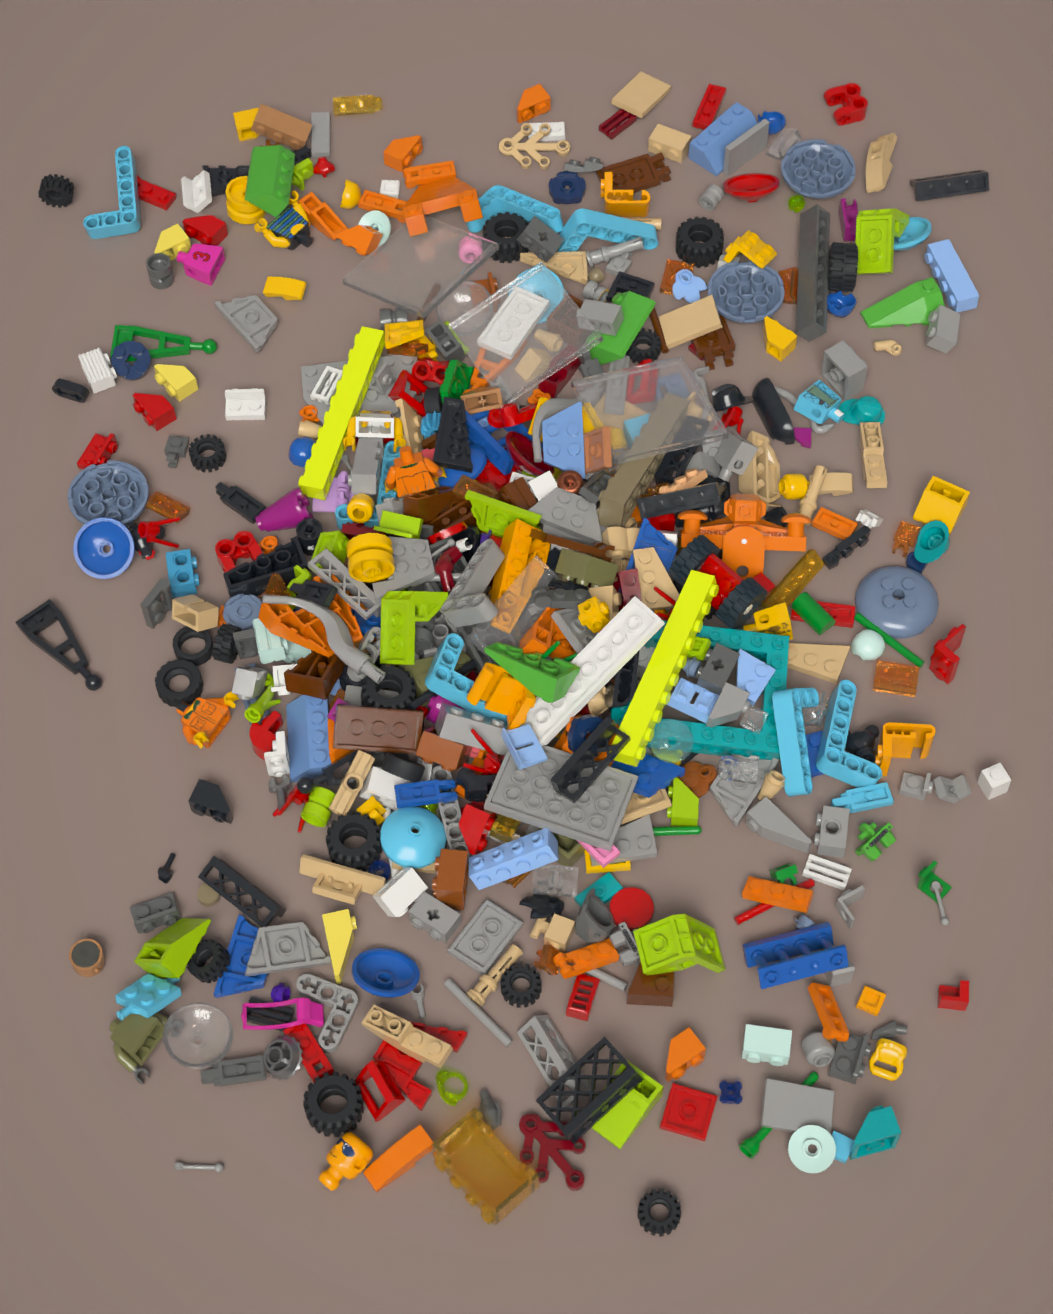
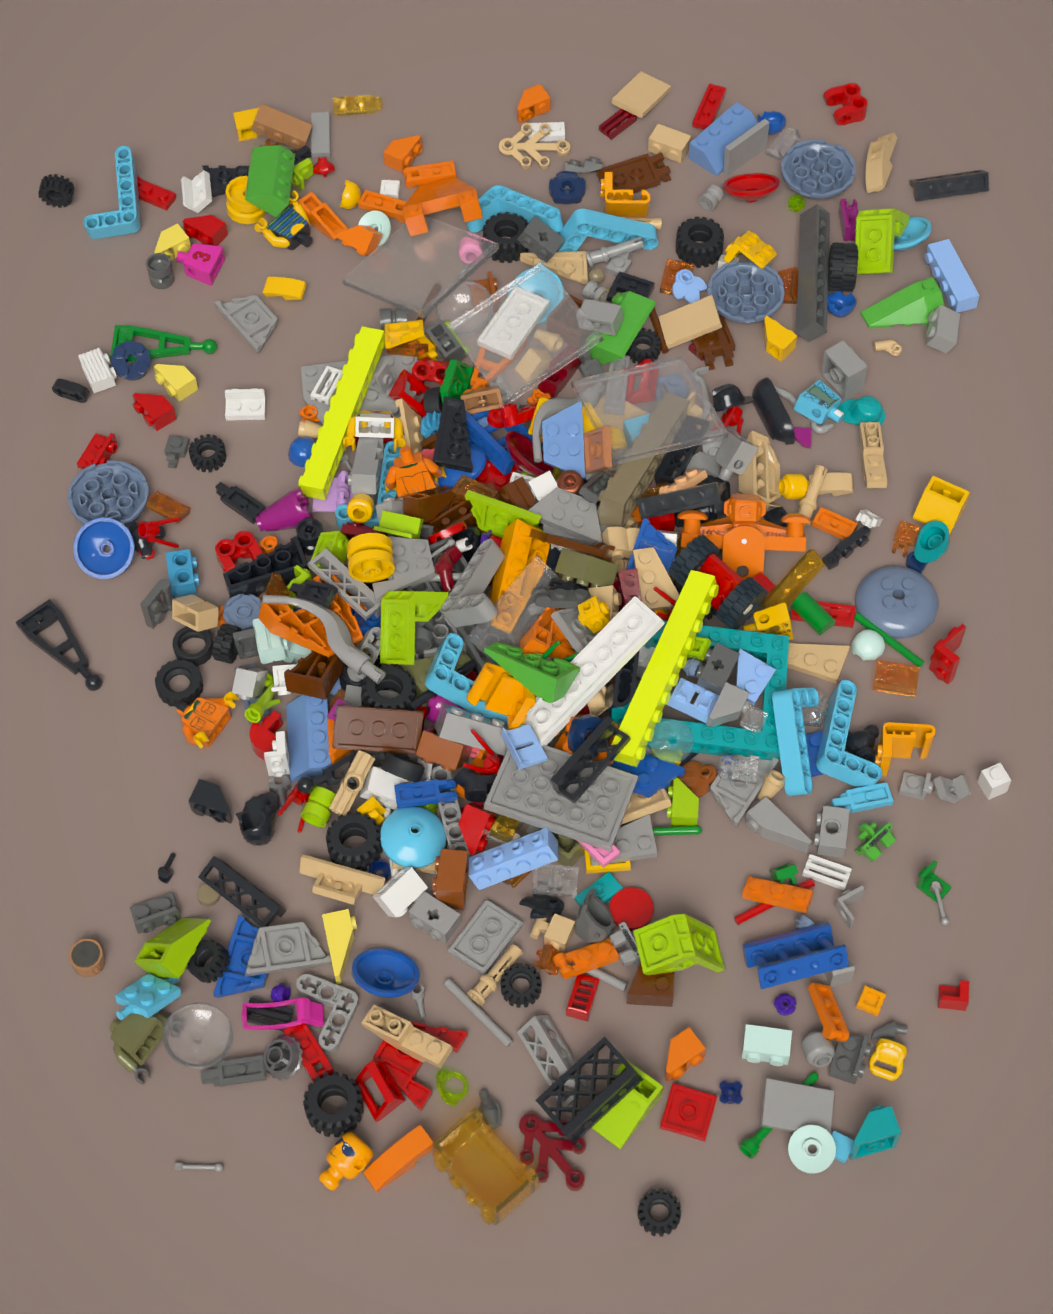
(259, 818): none -> black piece
(785, 1010): none -> dark purple plate

